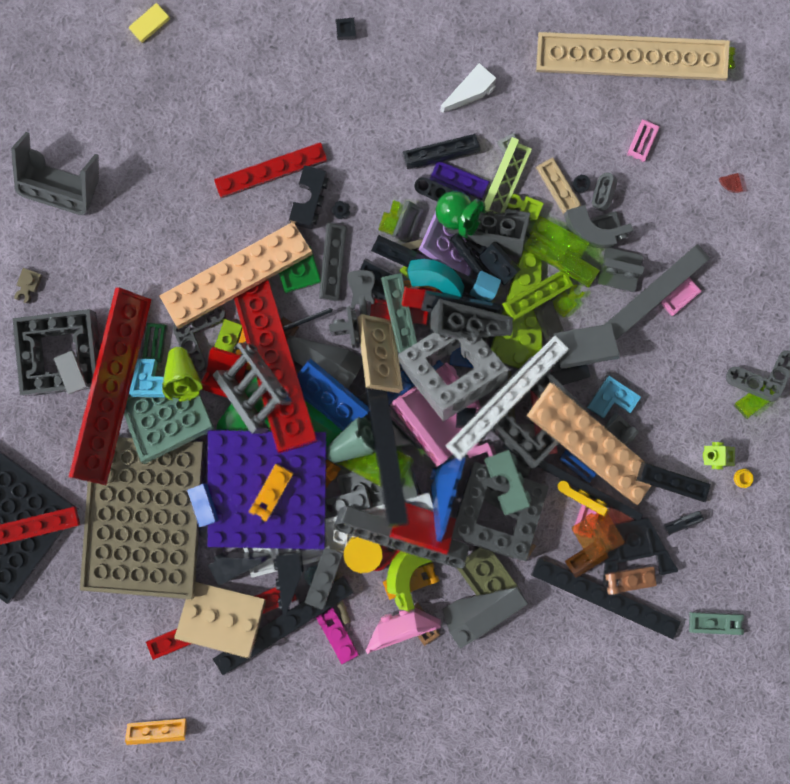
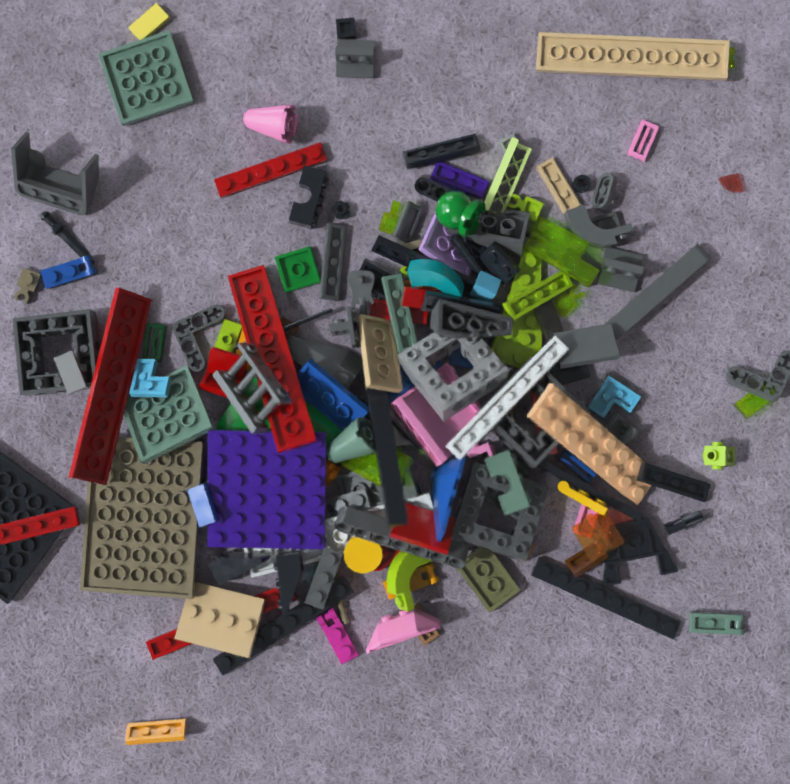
(58, 229): none -> black sword
(68, 272): none -> blue plate
(146, 78): none -> sand green plate
(180, 376): lime cone -> none
(235, 275): light nougat plate -> none
(271, 491): light orange plate -> none
(273, 121): none -> bright pink cone
(355, 58): none -> dark grey bracket
(464, 417): black plate -> none
(471, 89): white slope -> none
(475, 616): dark grey wedge -> none
(631, 579): nougat plate -> none
(680, 296): bright pink tile -> none
(743, 478): yellow plate -> none

